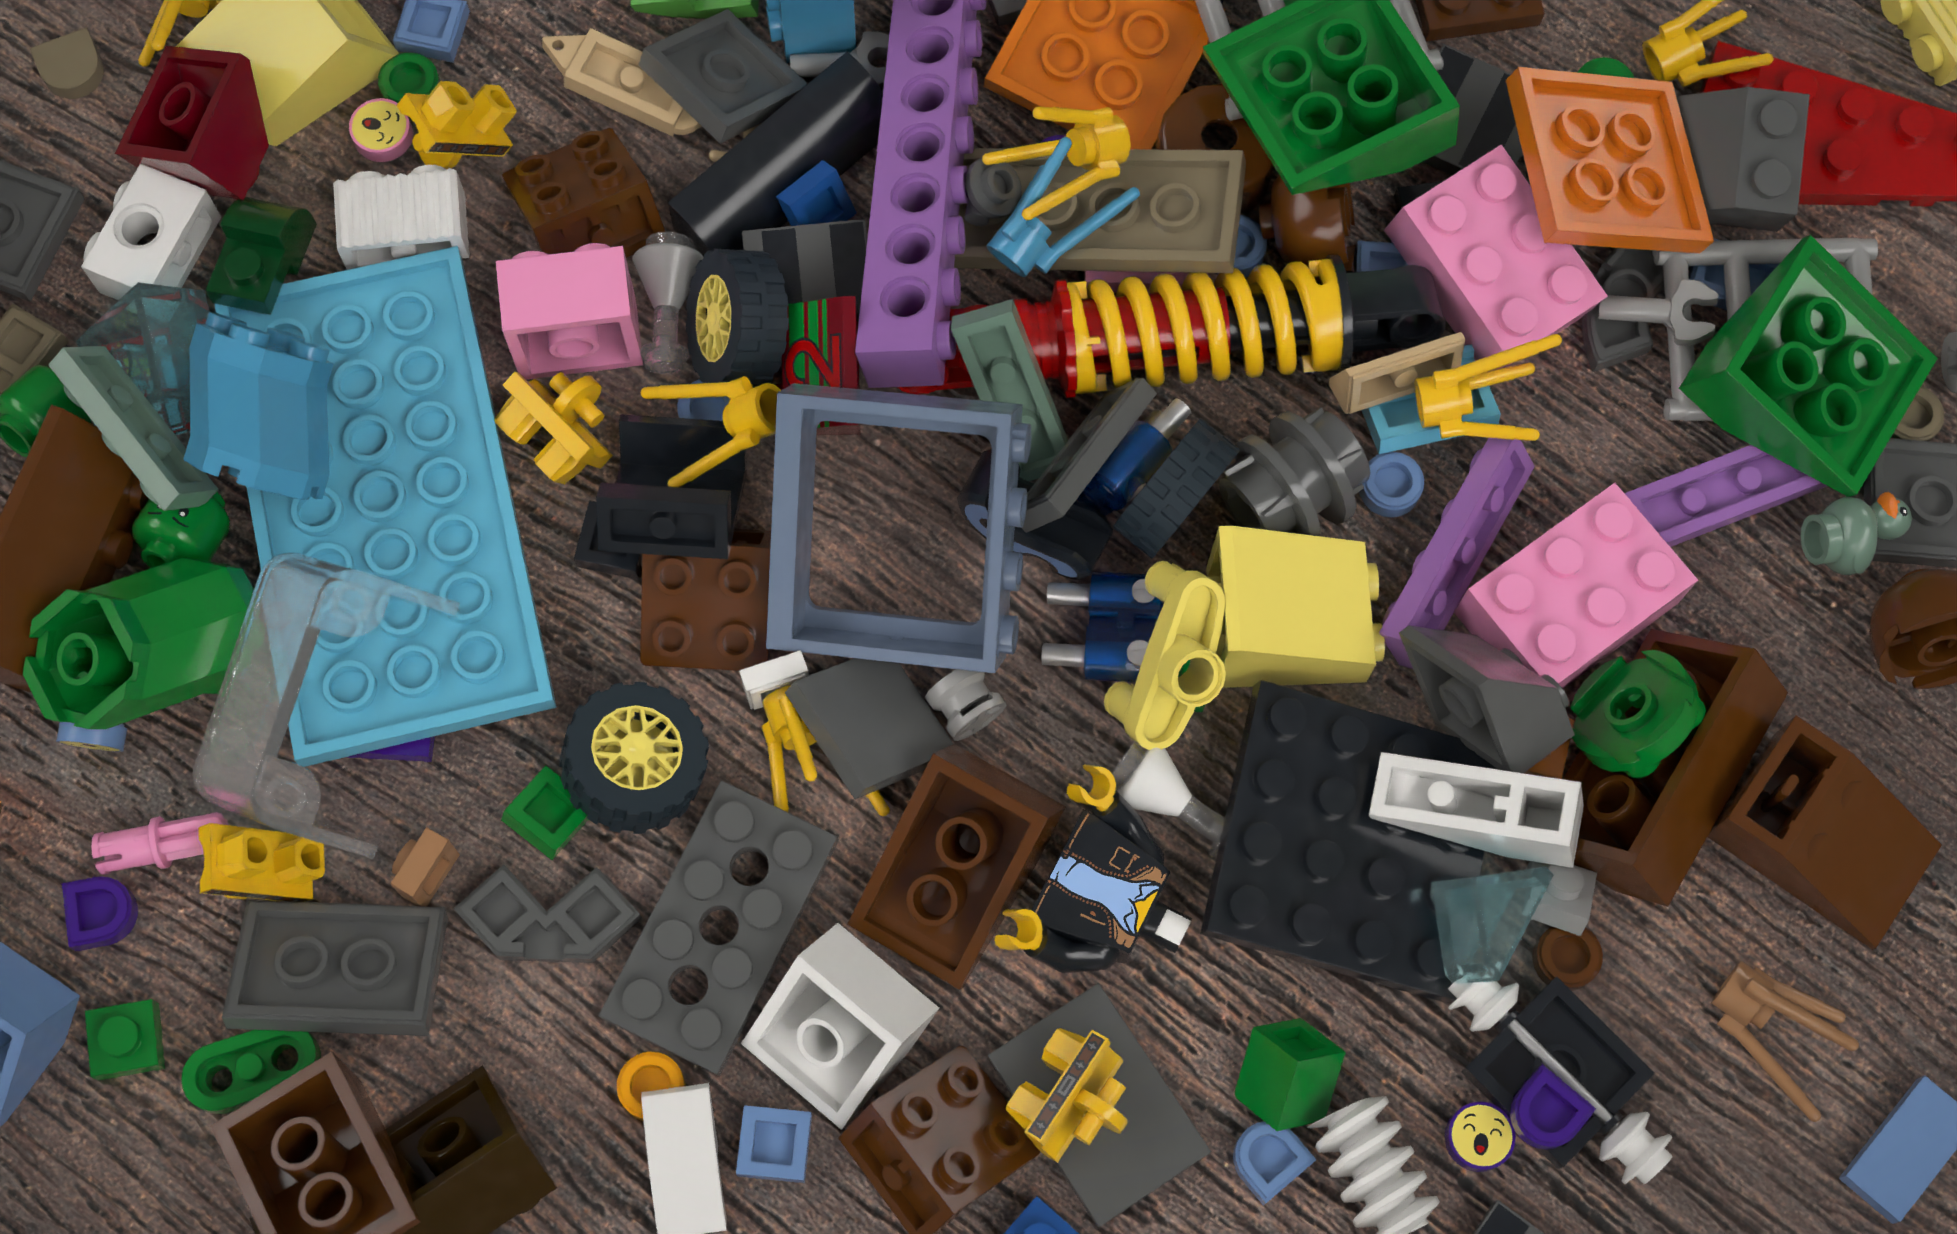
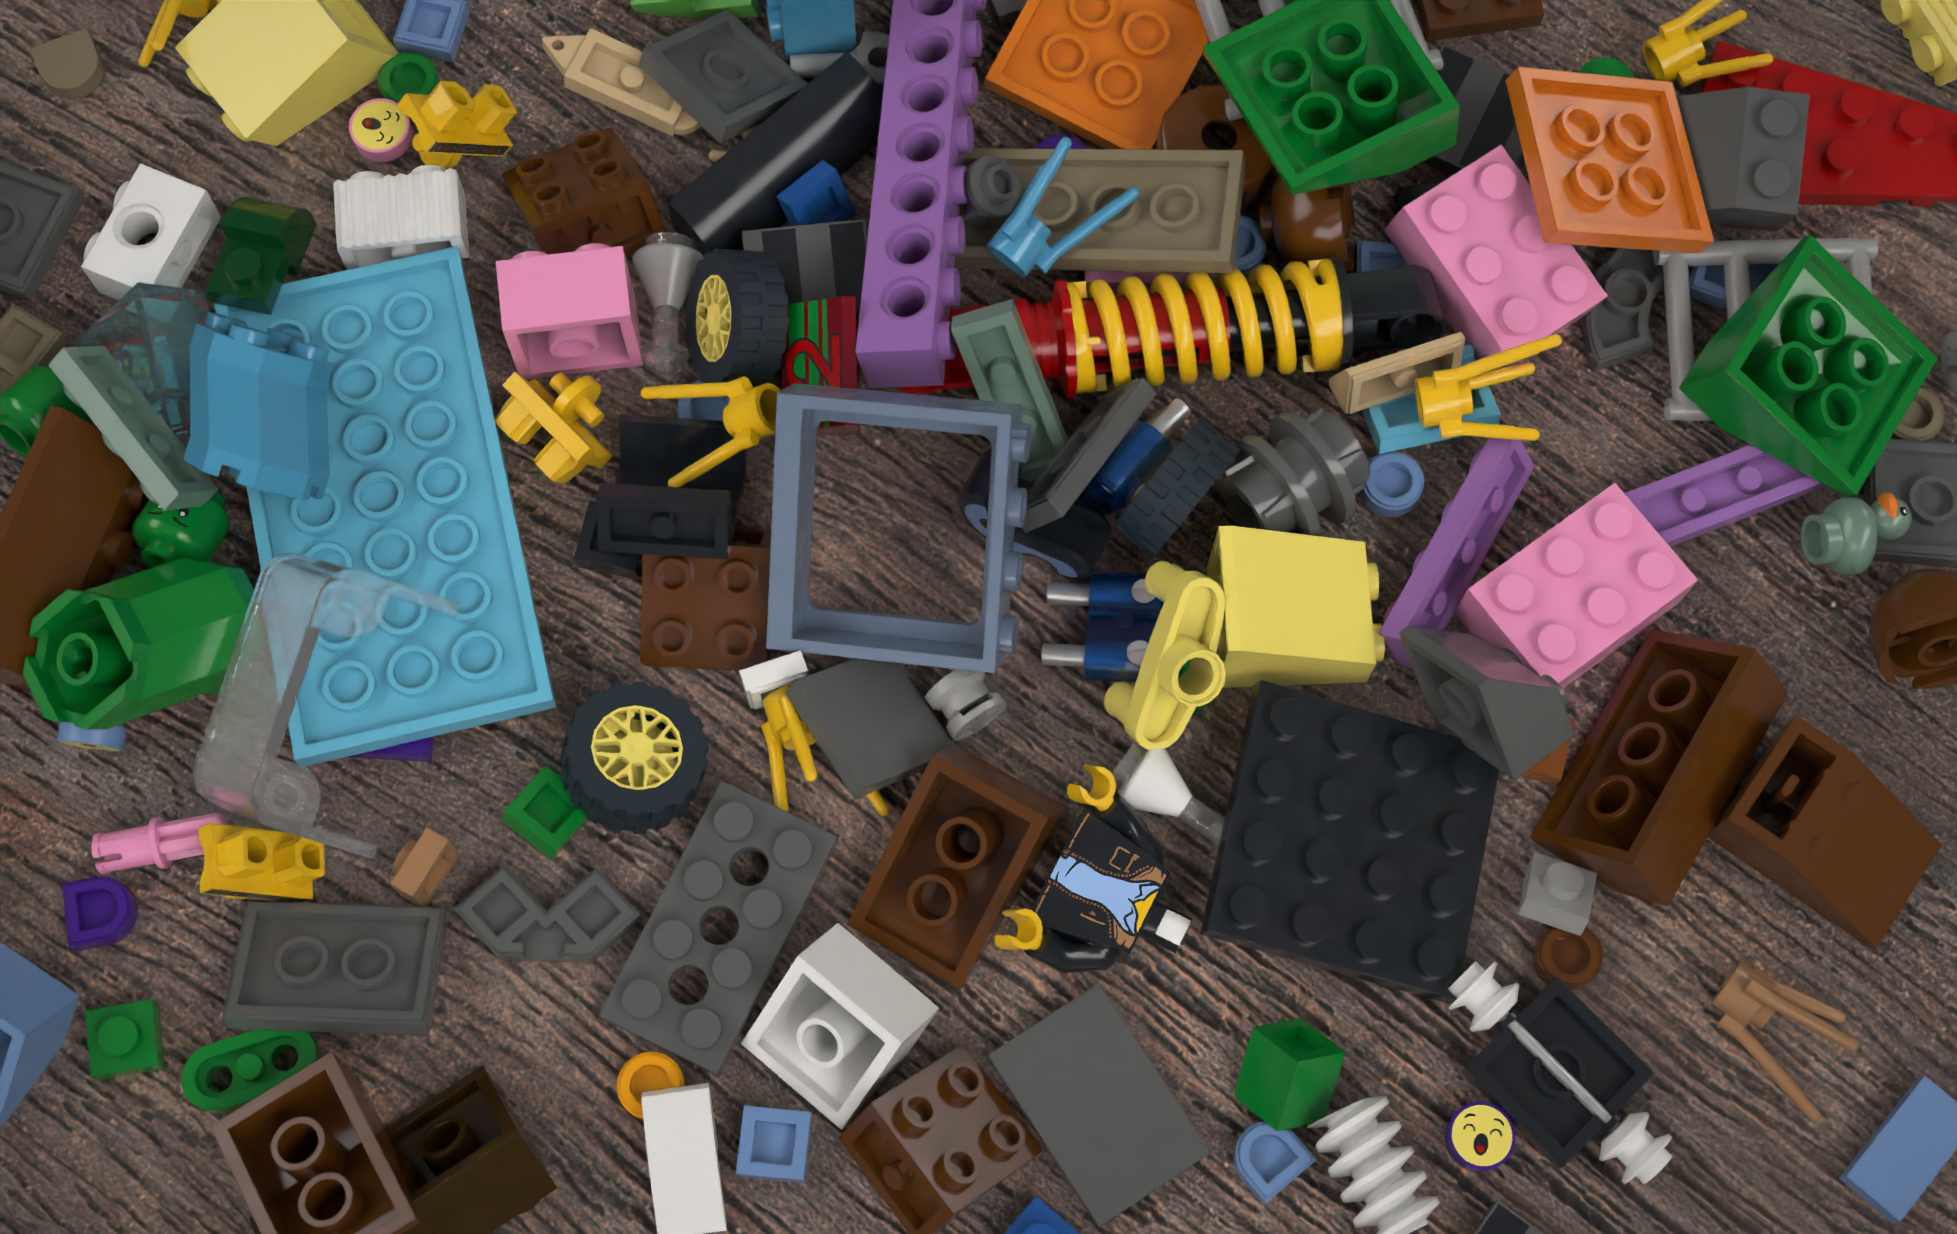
(200, 122): dark red slope -> none
(1080, 1099): yellow hips -> none
(1097, 145): yellow plant -> none
(1481, 807): white slope -> none
(1485, 919): clear light blue slope -> none
(1548, 1111): dark purple tile -> none
(1656, 731): green plate -> none
(1666, 311): light grey bar -> none

